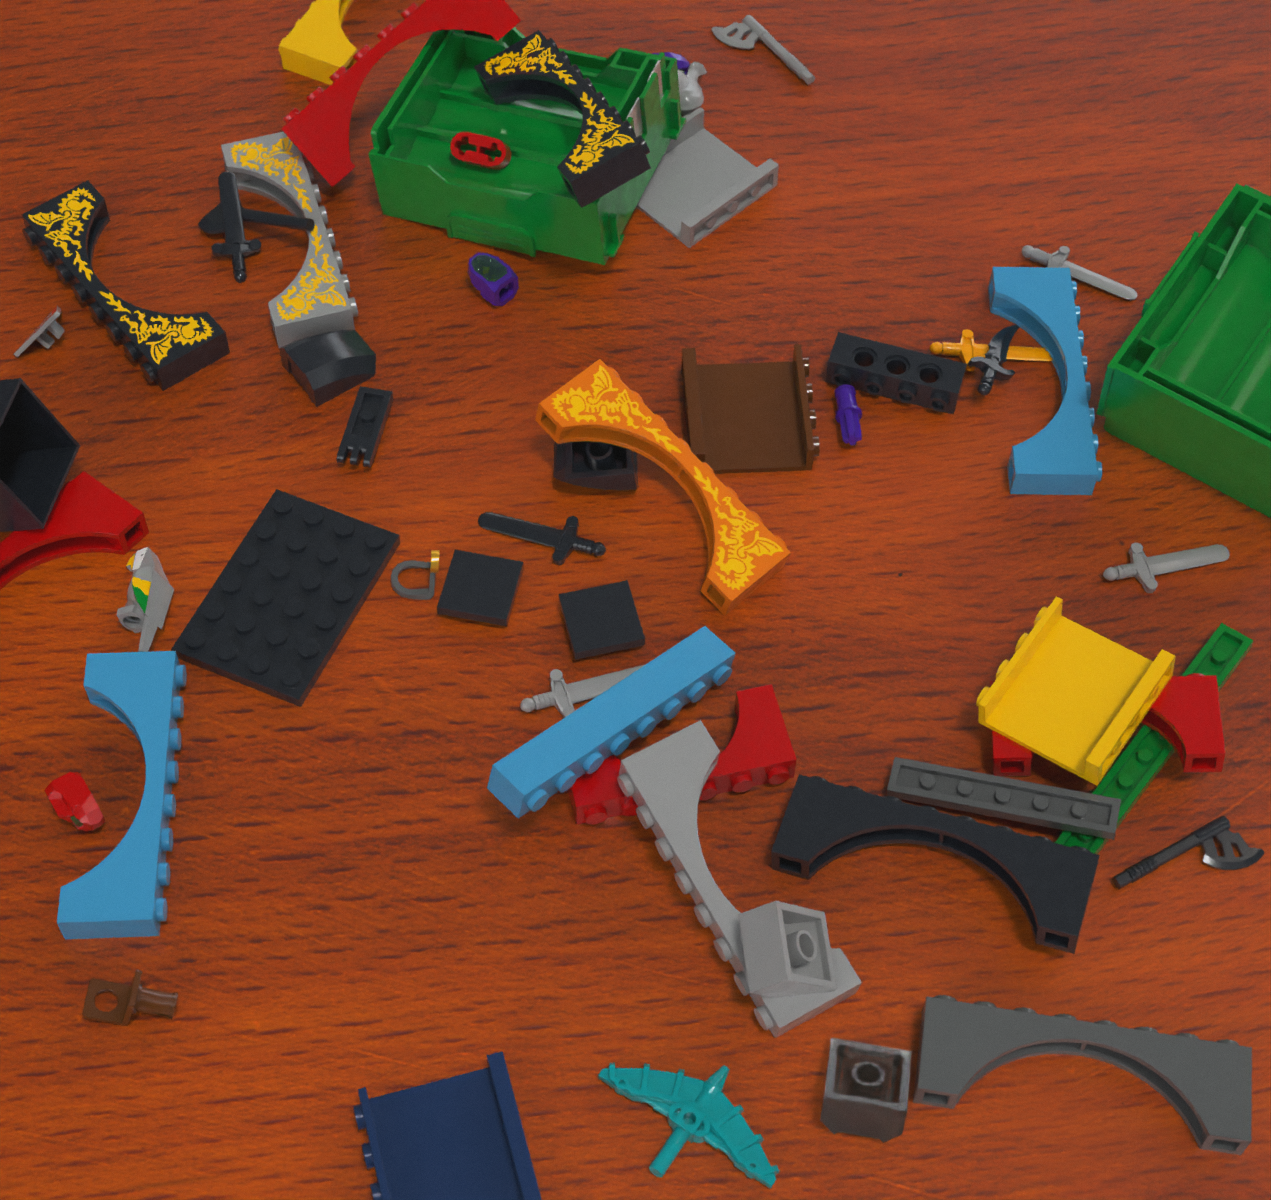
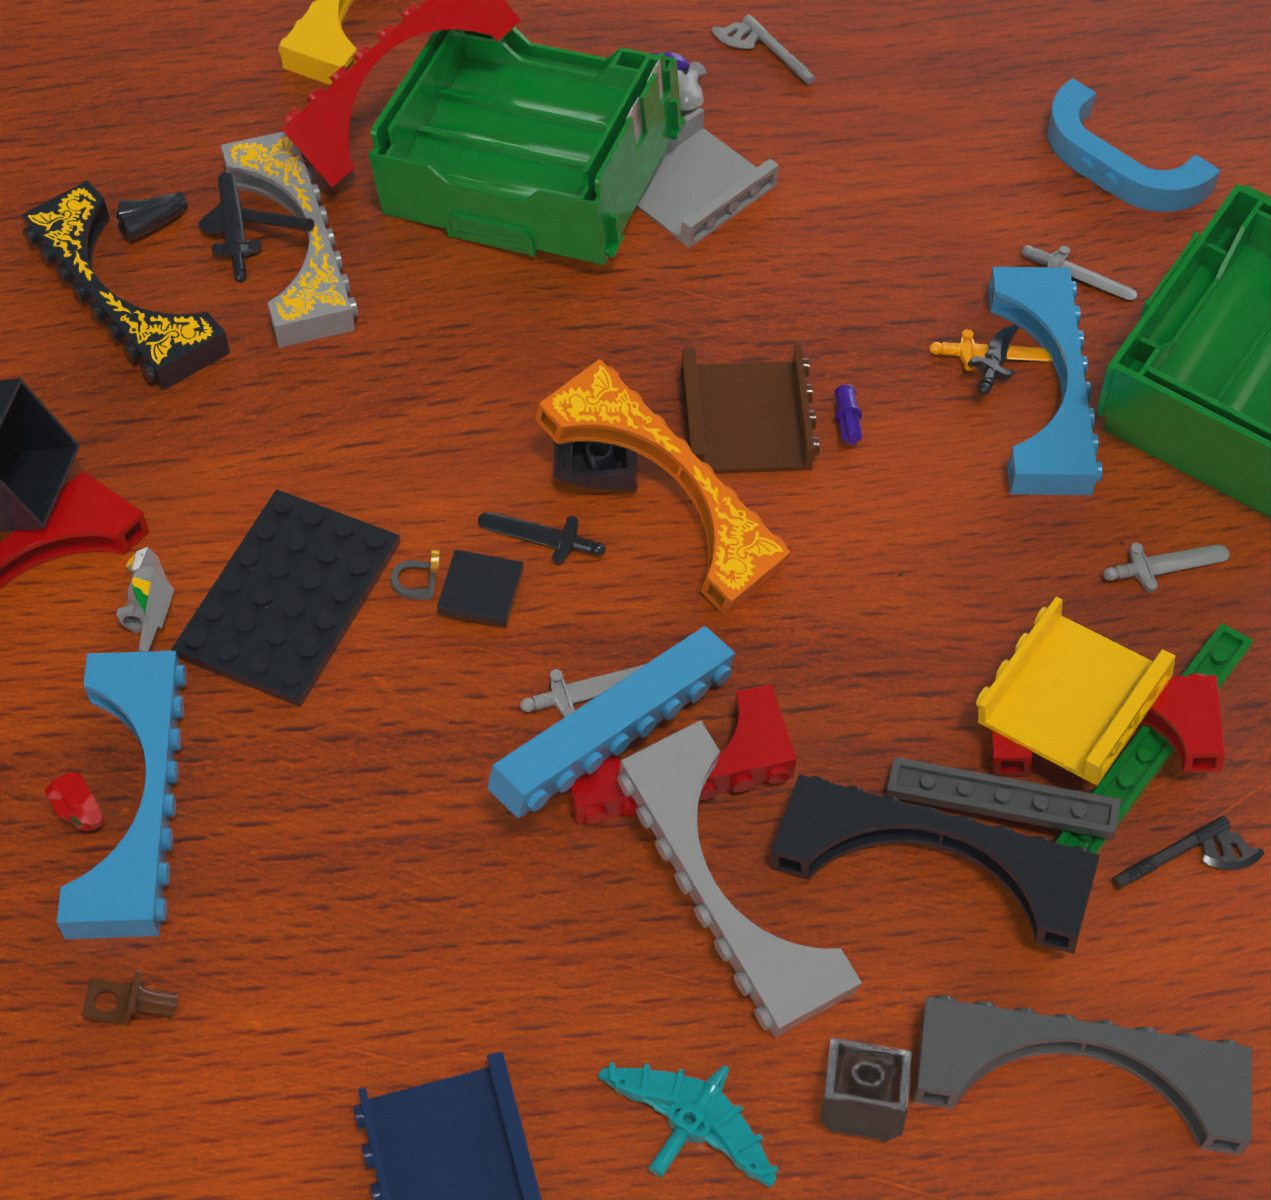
(40, 332): light grey piece -> none
(146, 215): none -> black piece
(329, 363): black slope -> none
(365, 426): black hinge -> none
(482, 144): red beam -> none
(492, 278): dark purple rock -> none
(601, 619): black tile -> none
(606, 147): black arch -> none
(786, 950): light grey slope -> none
(896, 373): black brick -> none
(1116, 171): none -> dark azure arch

